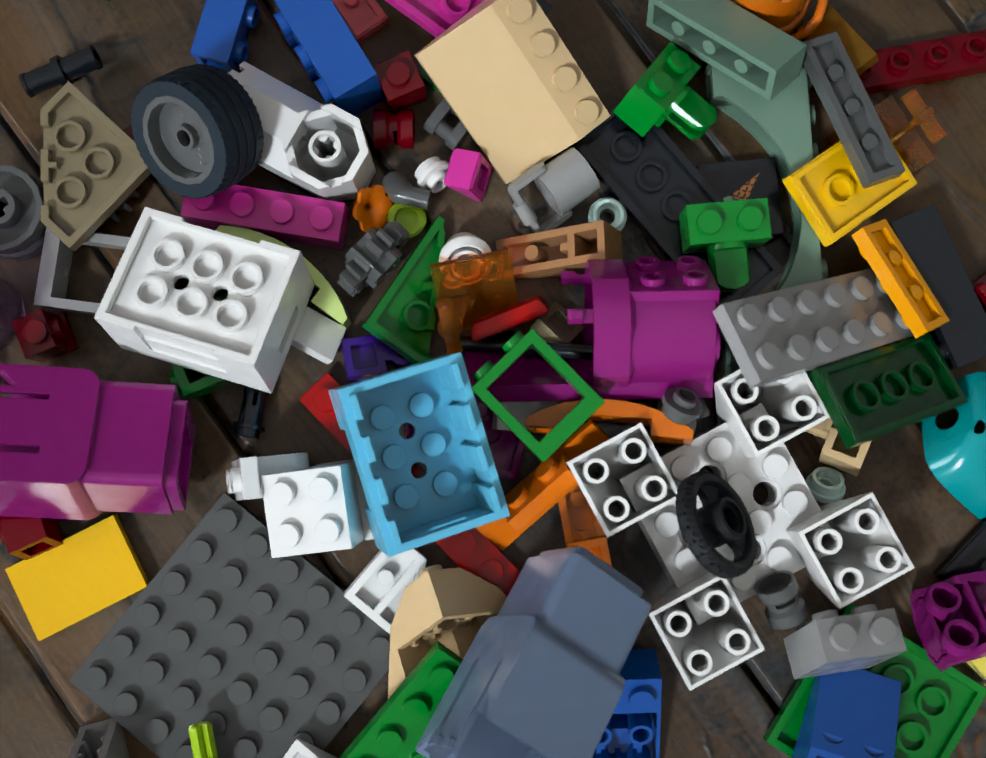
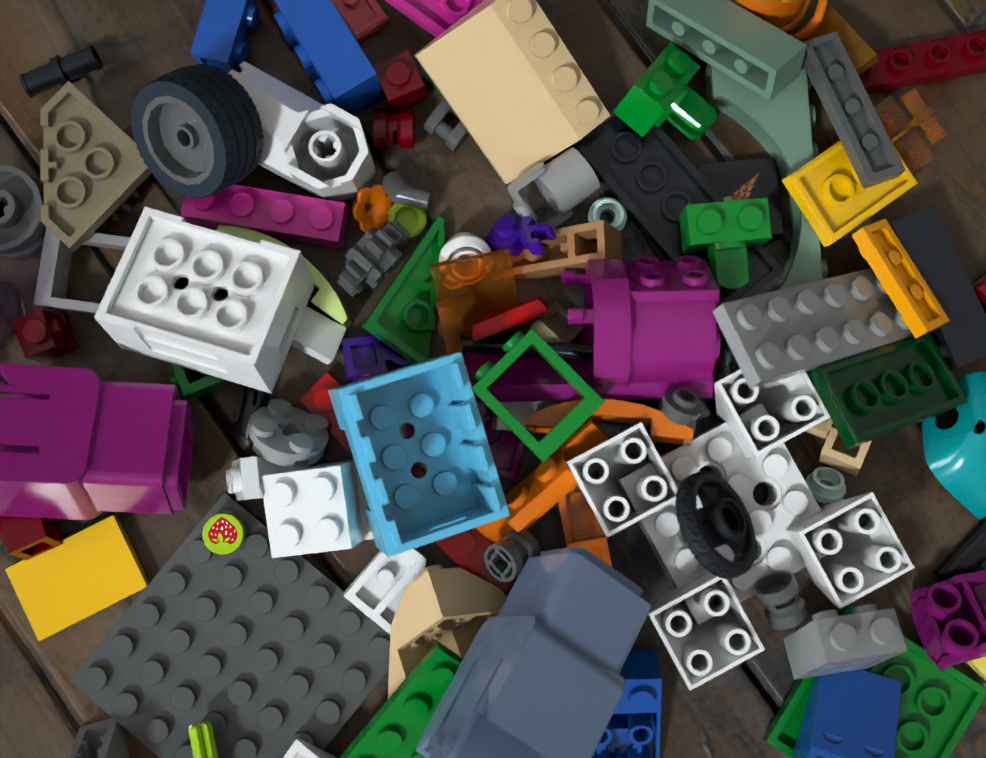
(224, 533): none -> tile
(272, 423): none -> light grey plate
(431, 174): white plate -> none
(468, 173): dark pink slope -> none
(508, 556): none -> dark grey wheel
(519, 234): none -> dark purple plate

